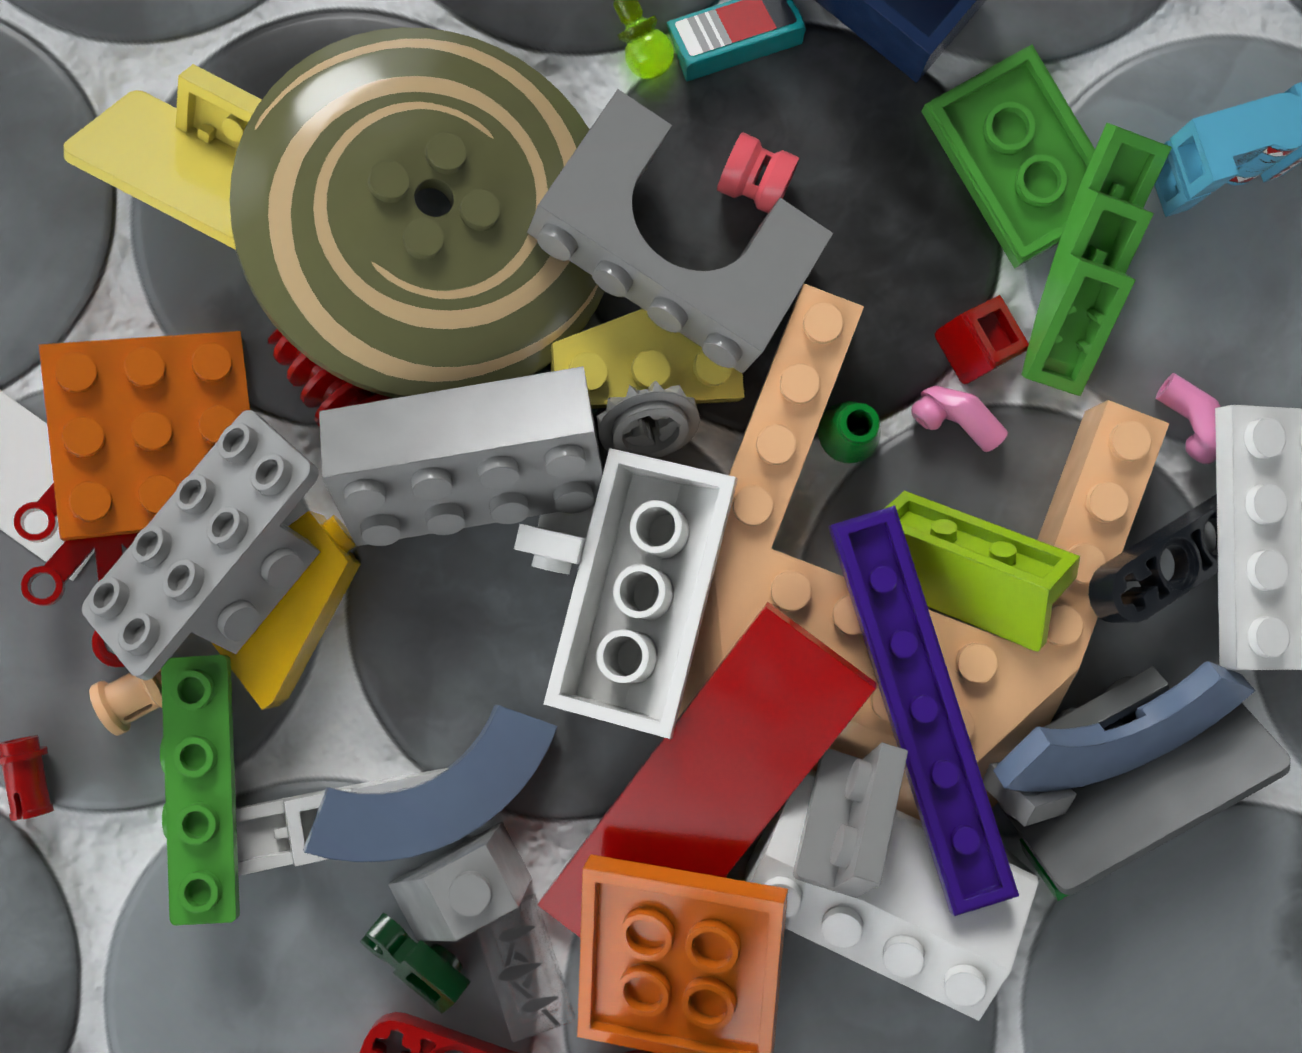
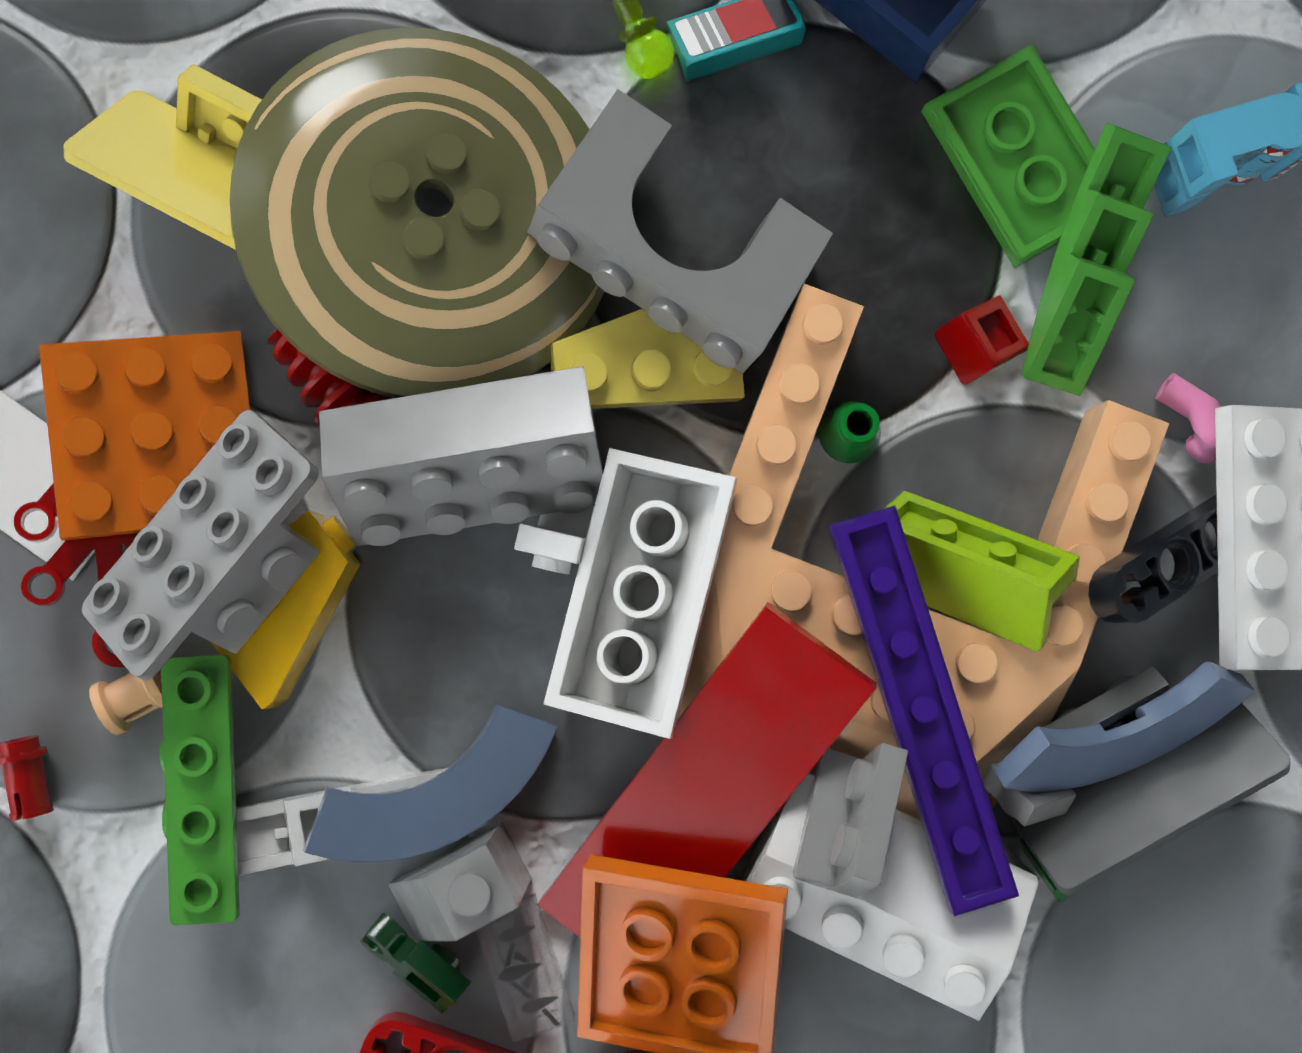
(625, 430): light grey gear -> none
(745, 167): coral wheel -> none
(962, 408): bright pink arm -> none

